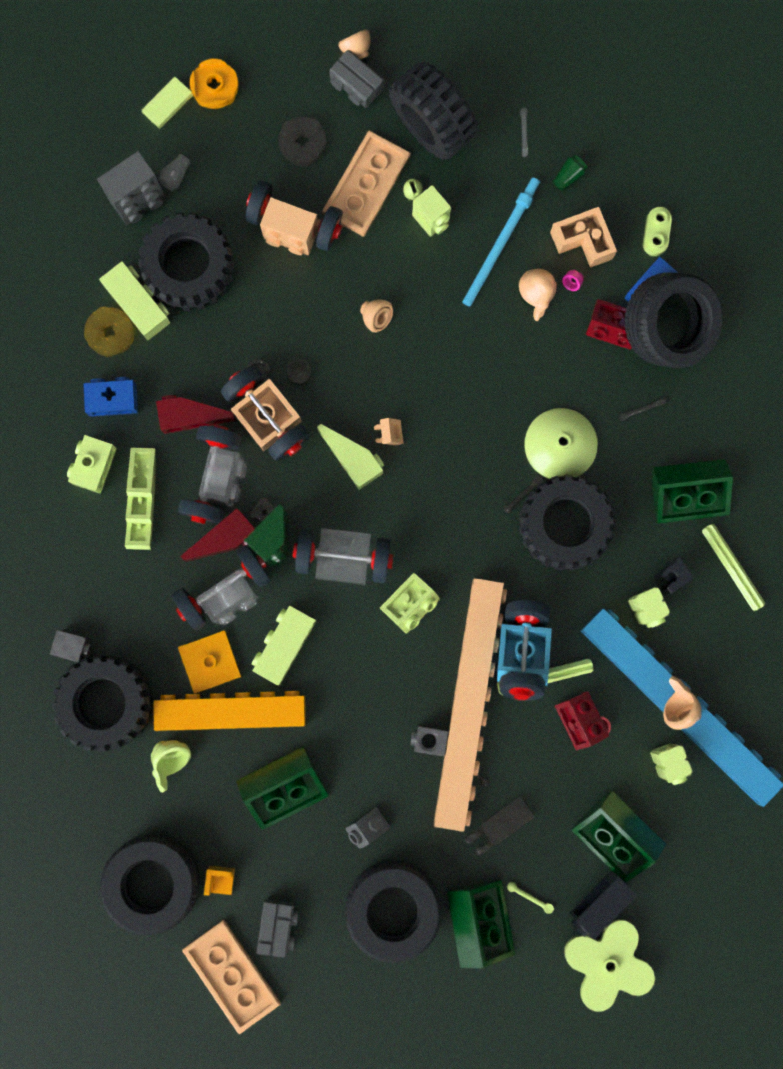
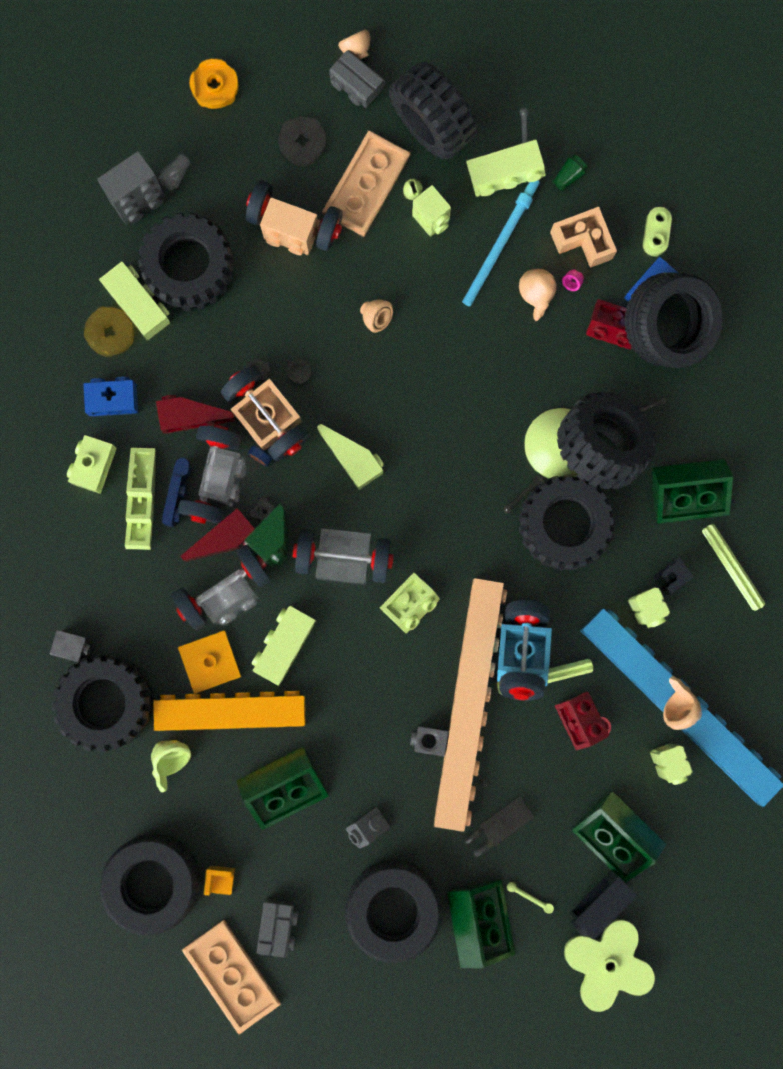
(167, 102): yellowish green tile -> none
(176, 491): none -> dark blue hinge
(259, 455): none -> dark blue tile
(391, 431): light nougat tile -> none
(506, 168): none -> yellowish green brick
(622, 425): none -> black tyre

